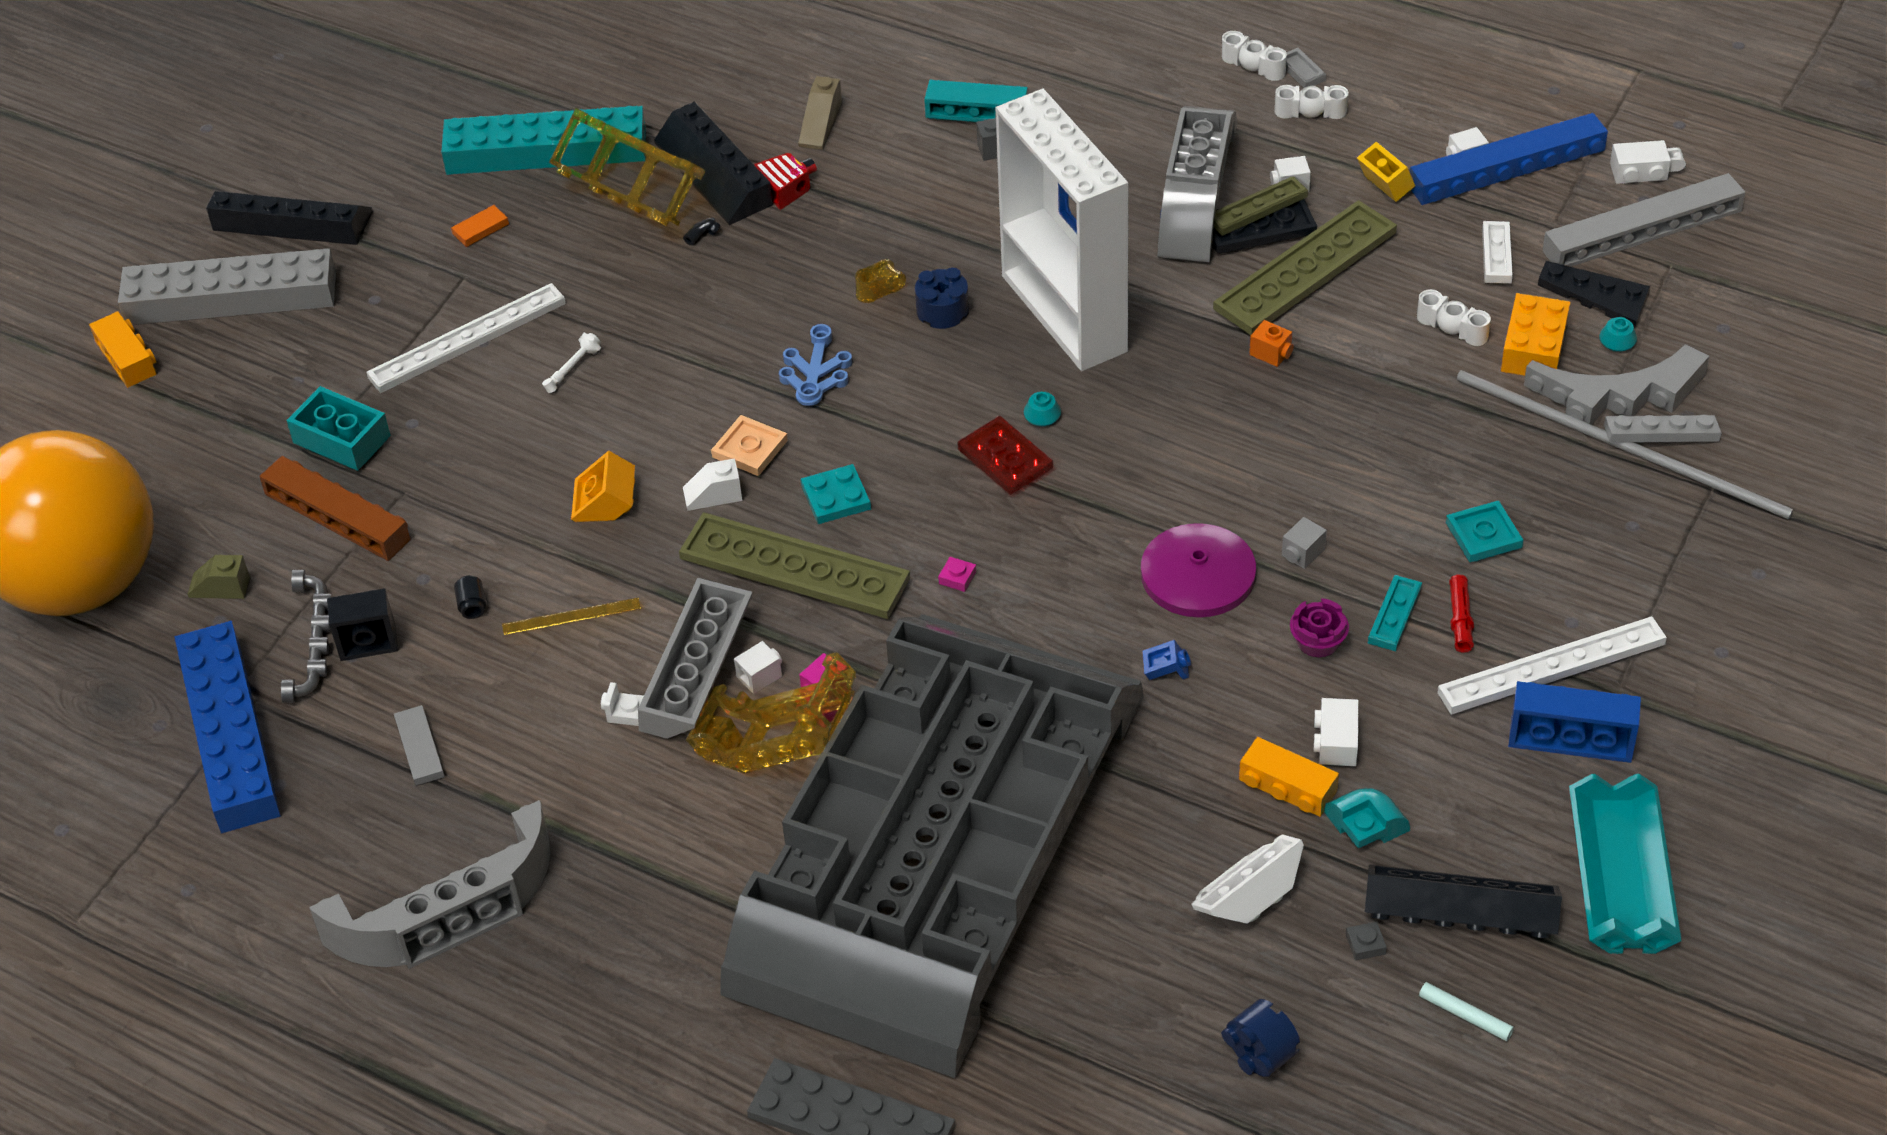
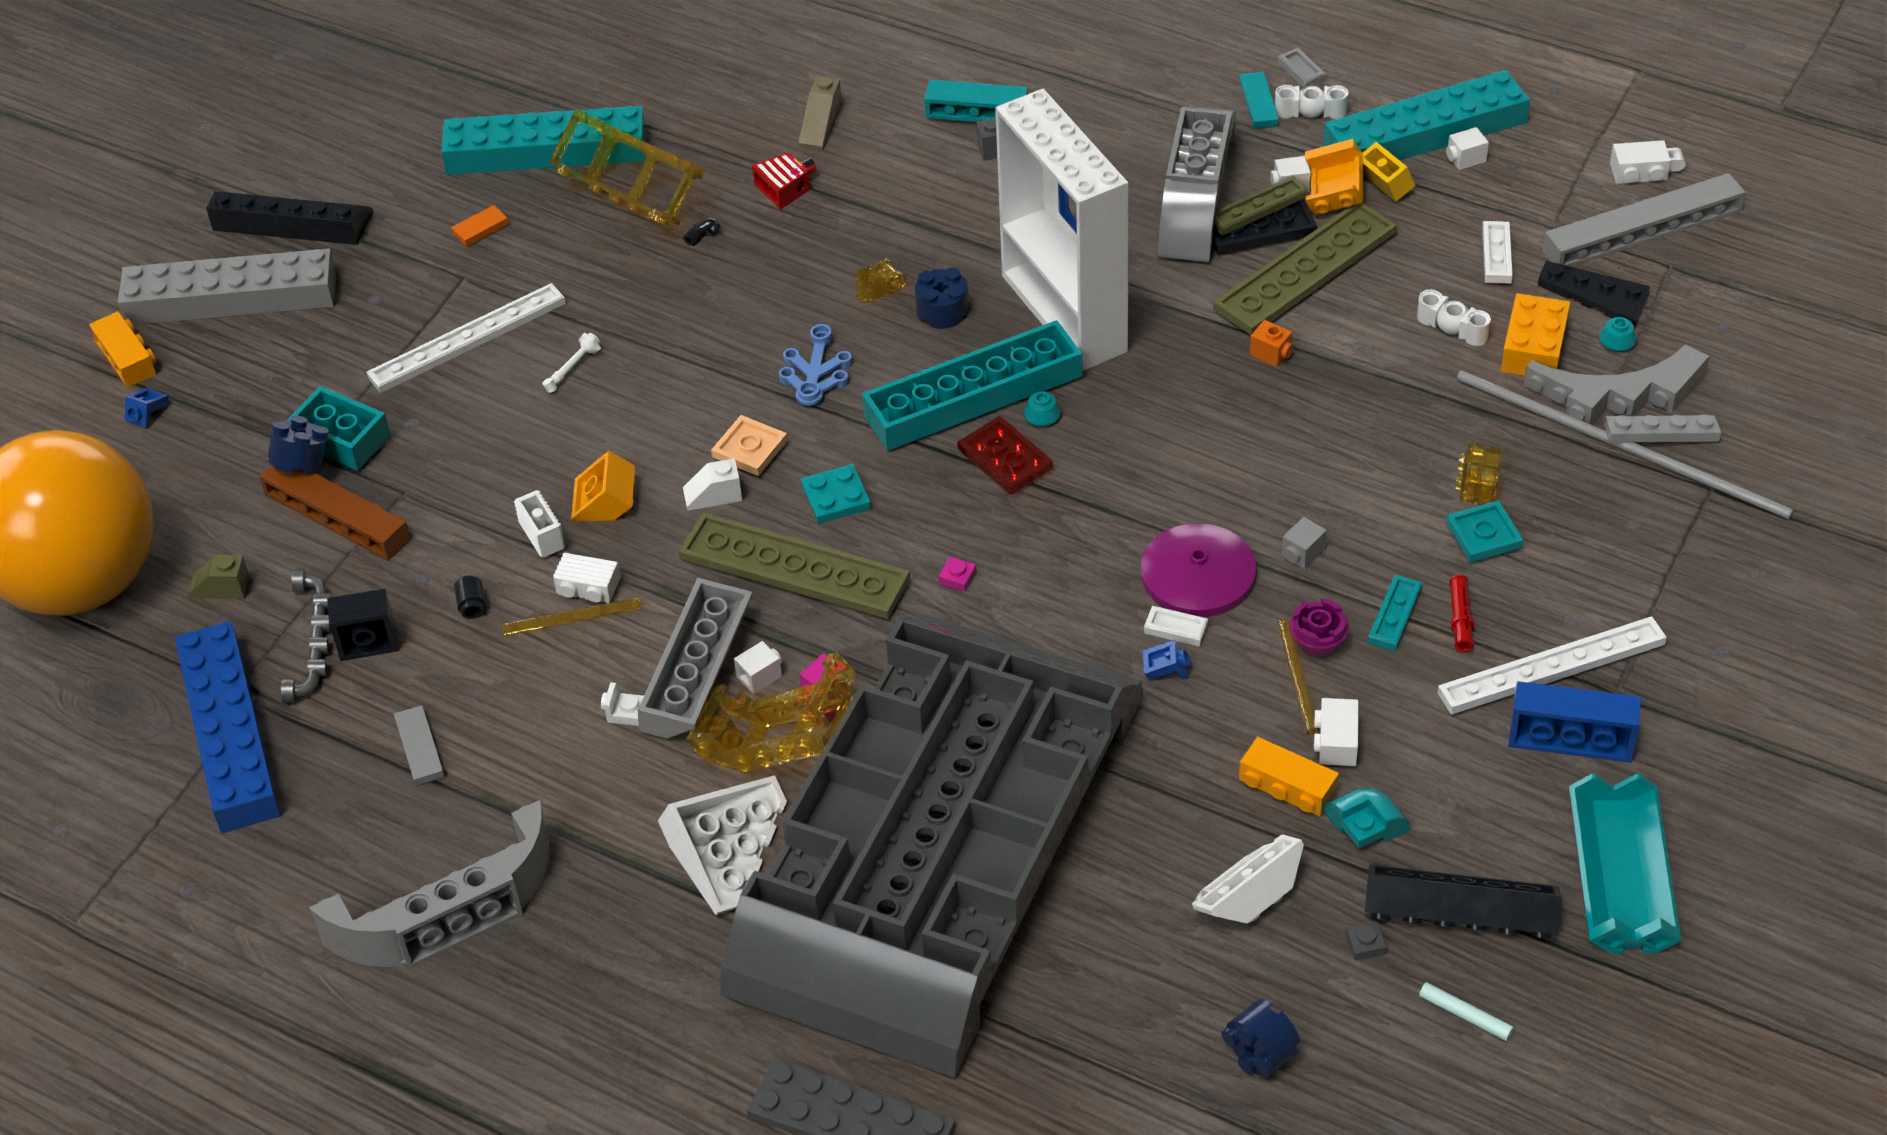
(141, 404): none -> blue bracket
(297, 445): none -> dark blue brick
(539, 523): none -> white brick
(586, 577): none -> white brick
(722, 837): none -> white slope
(730, 178): black slope -> none
(972, 385): none -> teal brick
(1176, 626): none -> white tile
(1254, 55): white piece -> none
(1258, 100): none -> teal tile
(1297, 676): none -> clear yellow axle
(1335, 177): none -> light orange panel
(1428, 119): none -> teal brick
(1479, 475): none -> clear yellow brick
(1508, 158): blue brick -> none

